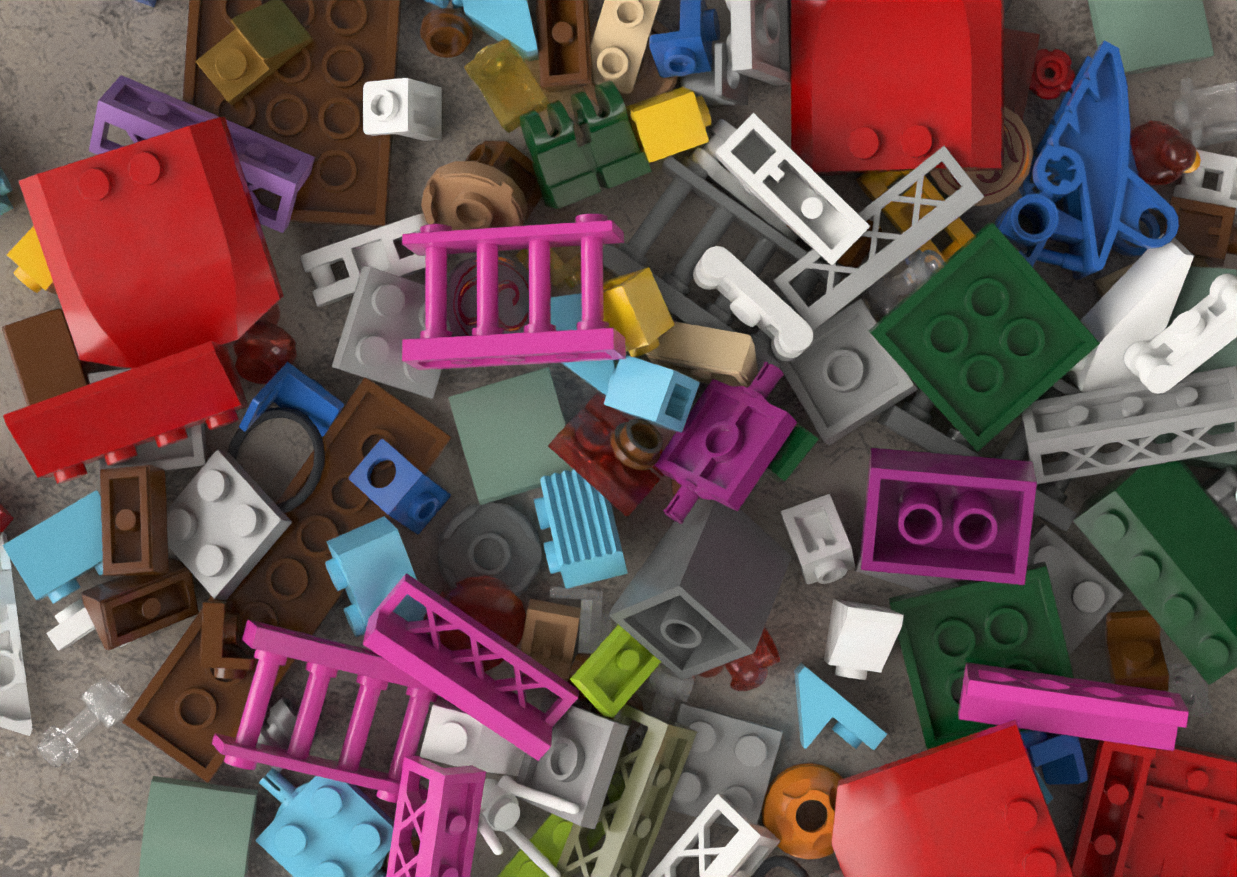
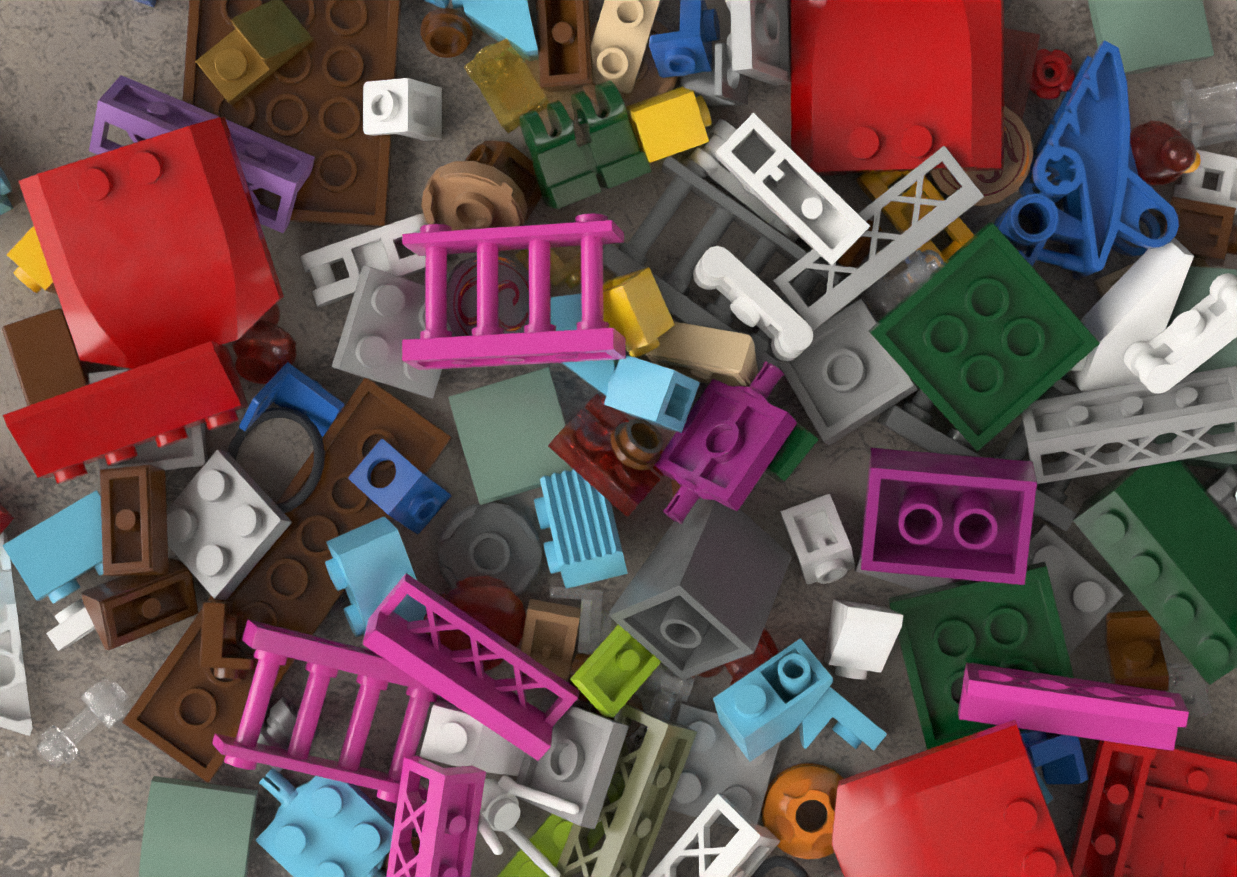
(772, 699): none -> medium azure slope

